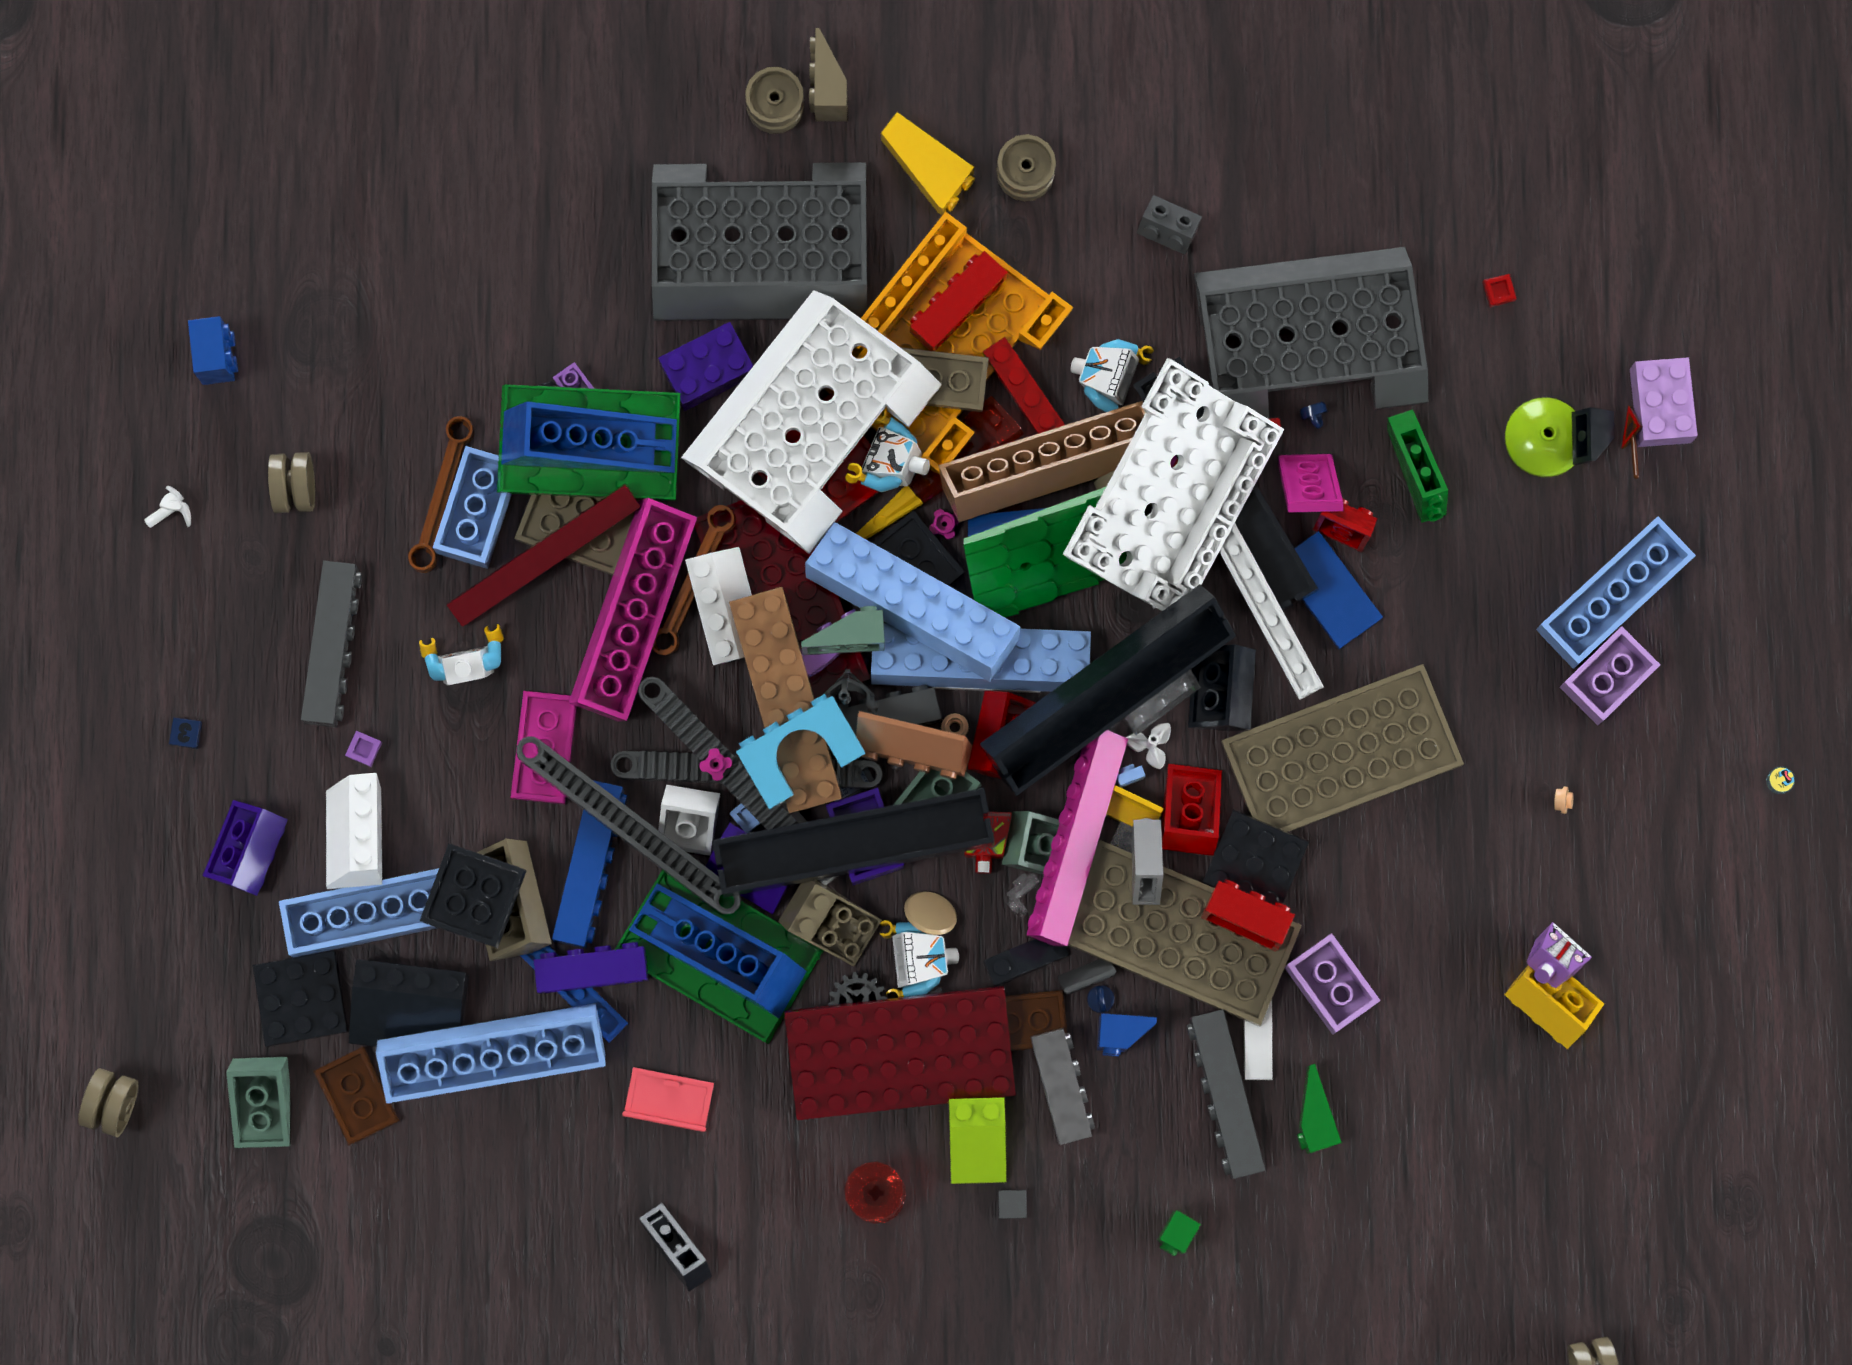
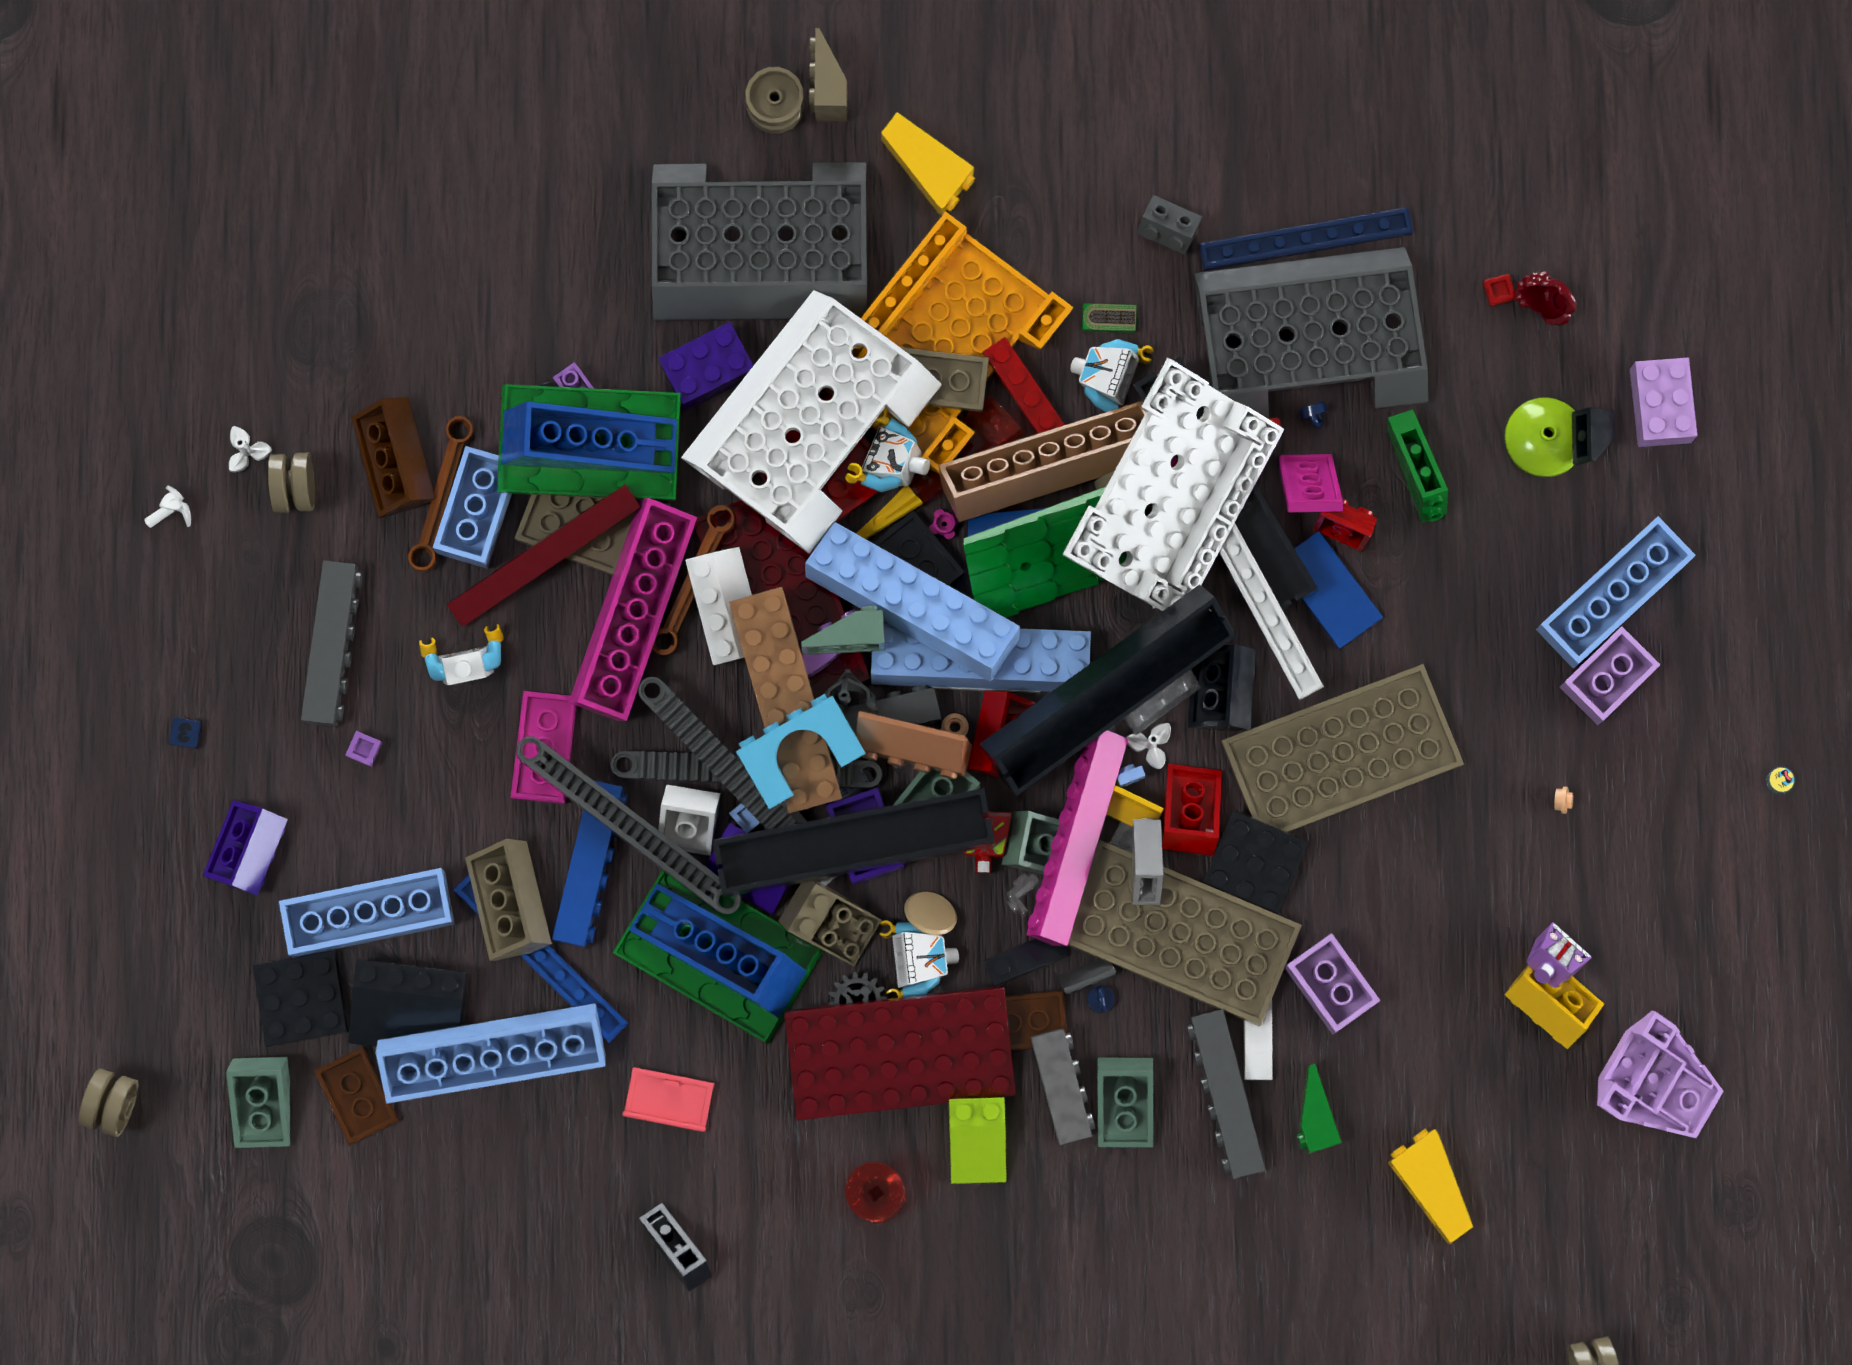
(212, 350): blue brick -> none
(240, 440): none -> white plant
(354, 832): white slope -> none
(393, 456): none -> reddish brown slope
(473, 895): black plate -> none
(592, 969): dark purple brick -> none
(716, 772): dark pink plate -> none
(958, 301): red brick -> none
(1012, 1204): dark grey tile -> none
(1026, 183): dark tan wheel -> none
(1109, 318): none -> tile
(1120, 1032): blue slope -> none
(1125, 1102): none -> sand green slope
(1177, 1233): green brick -> none
(1248, 915): red piece -> none
(1305, 239): none -> dark blue tile
(1432, 1184): none -> yellow slope
(1546, 297): none -> dark red hair
(1632, 427): reddish brown piece -> none
(1657, 1080): none -> lavender wedge

